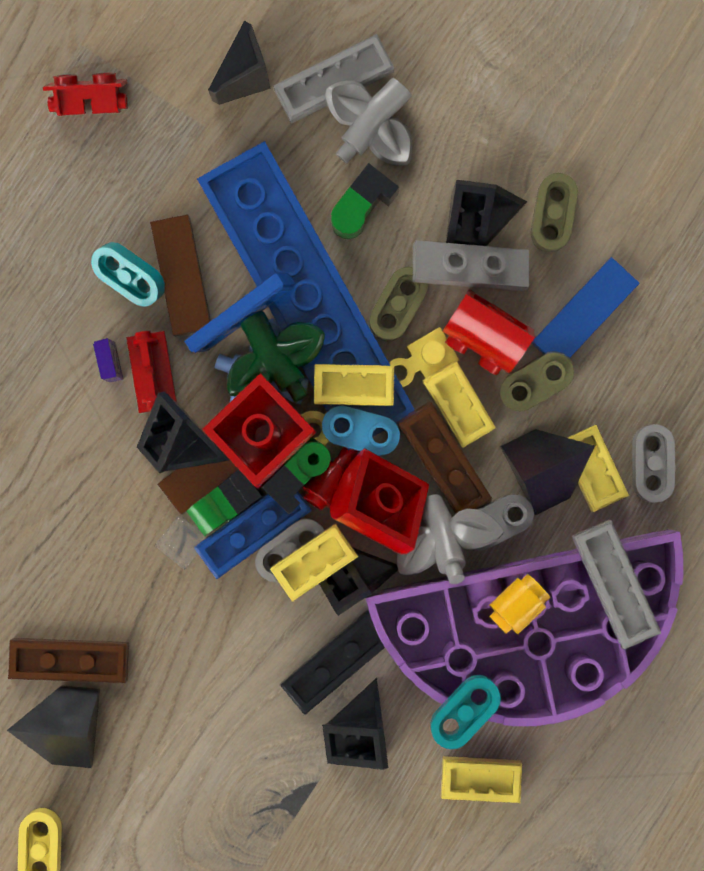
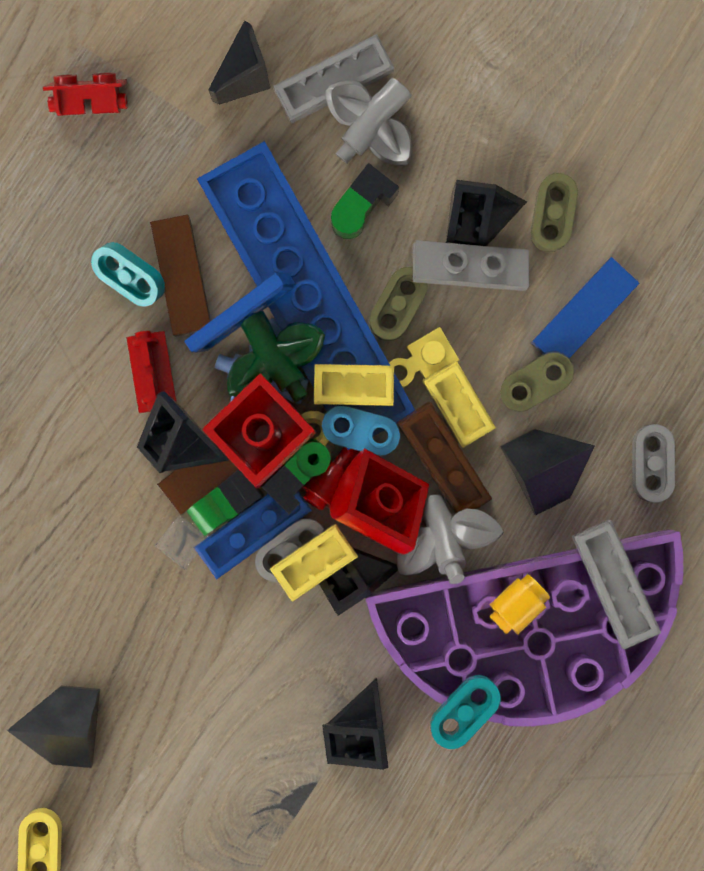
(68, 660): reddish brown tile -> none
(108, 360): dark purple tile -> none
(333, 664): black tile -> none
(481, 779): light yellow plate -> none
(489, 333): red brick -> none
(499, 511): light grey plate -> none
(600, 477): light yellow plate -> none

